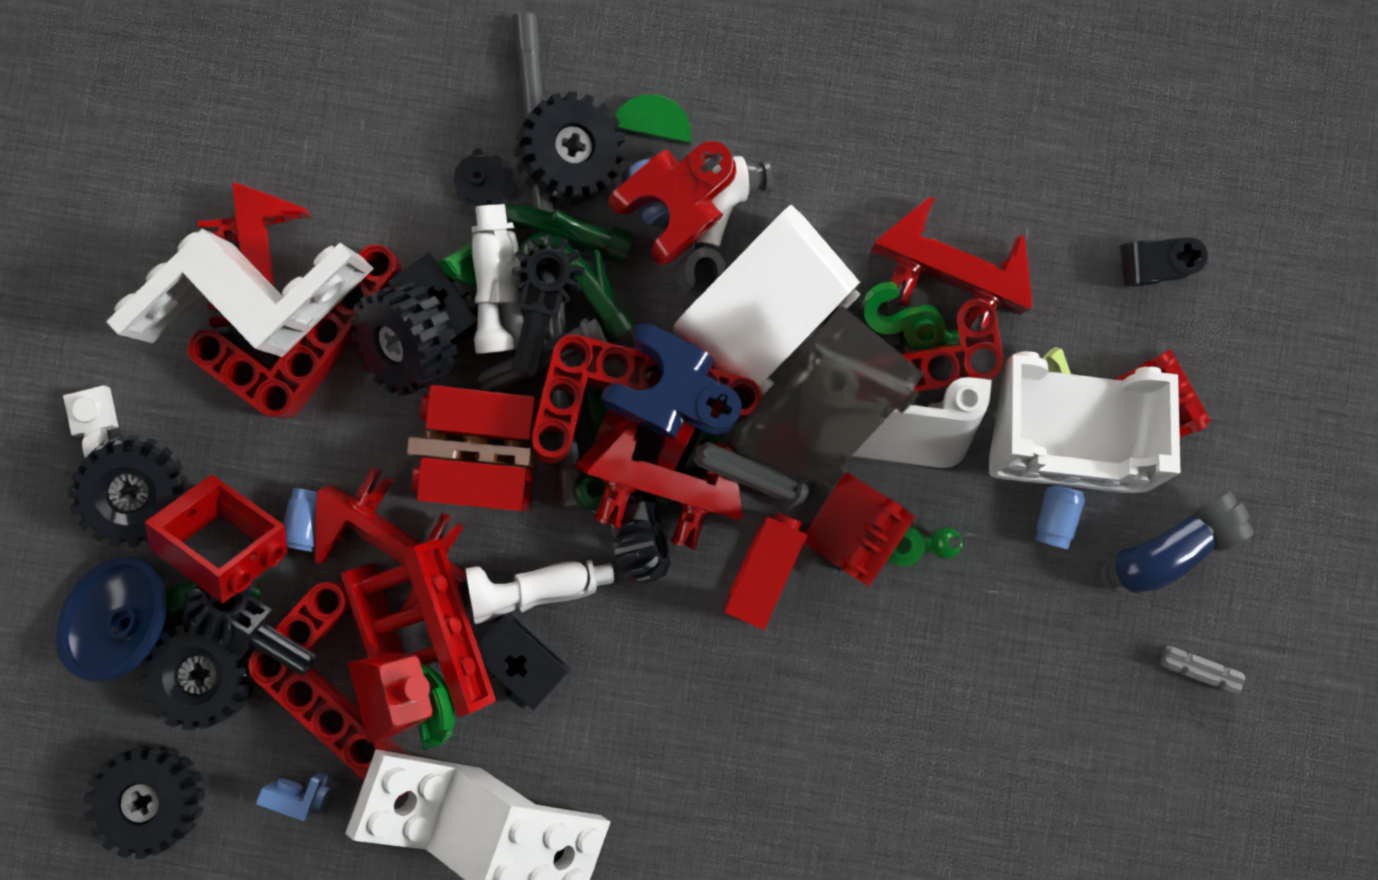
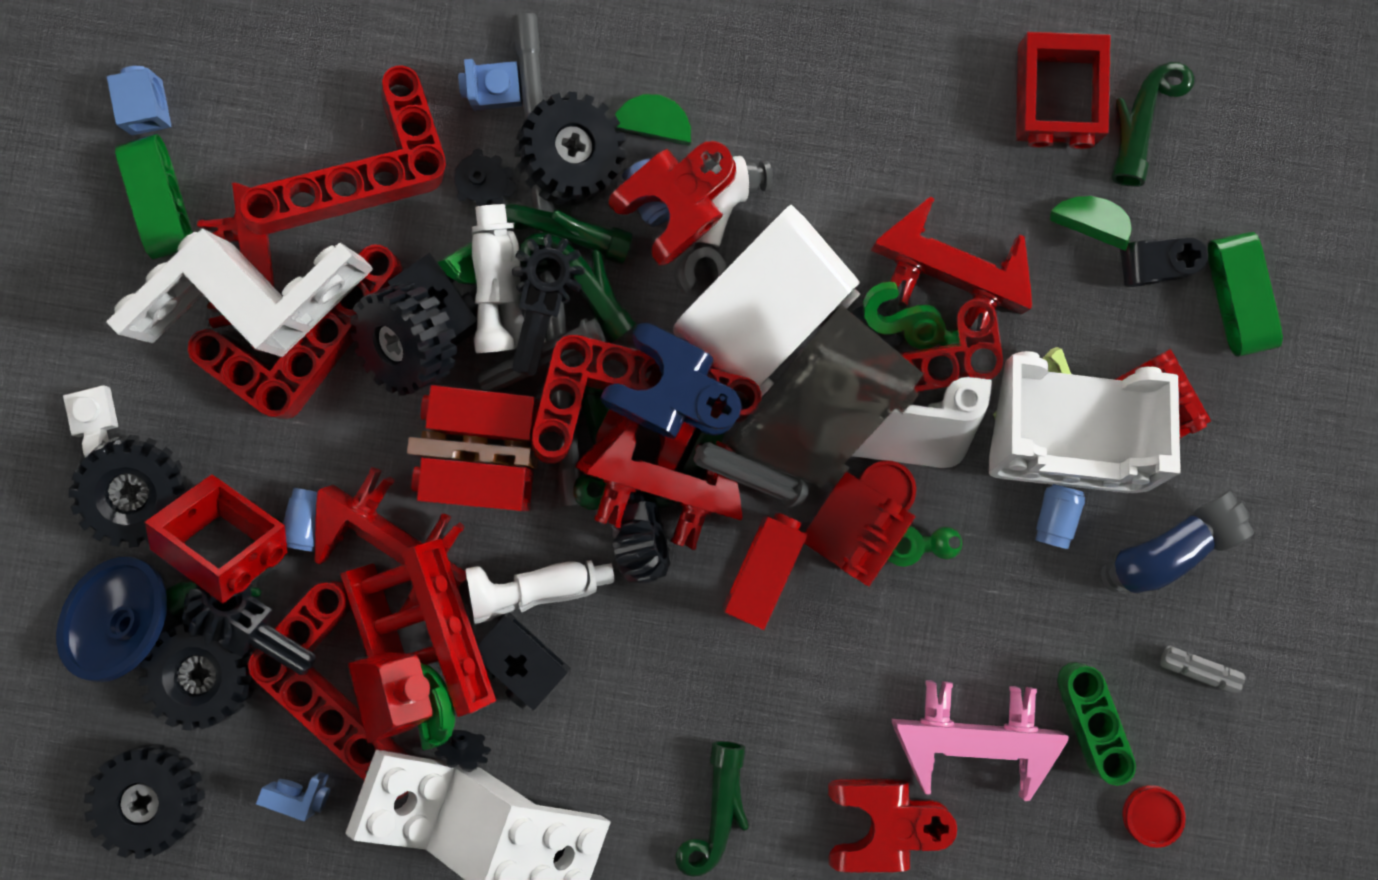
(138, 100): none -> medium blue brick
(153, 195): none -> green beam
(359, 173): none -> red beam
(464, 750): none -> black piece
(490, 85): none -> medium blue bracket
(726, 802): none -> dark green plant
(891, 481): none -> red piece
(894, 828): none -> red piece
(1017, 739): none -> bright pink hose
(1066, 49): none -> red window
(1094, 218): none -> green tile
(1110, 737): none -> green beam
(1135, 128): none -> dark green plant
(1154, 816): none -> red piece
(1244, 294): none -> green beam

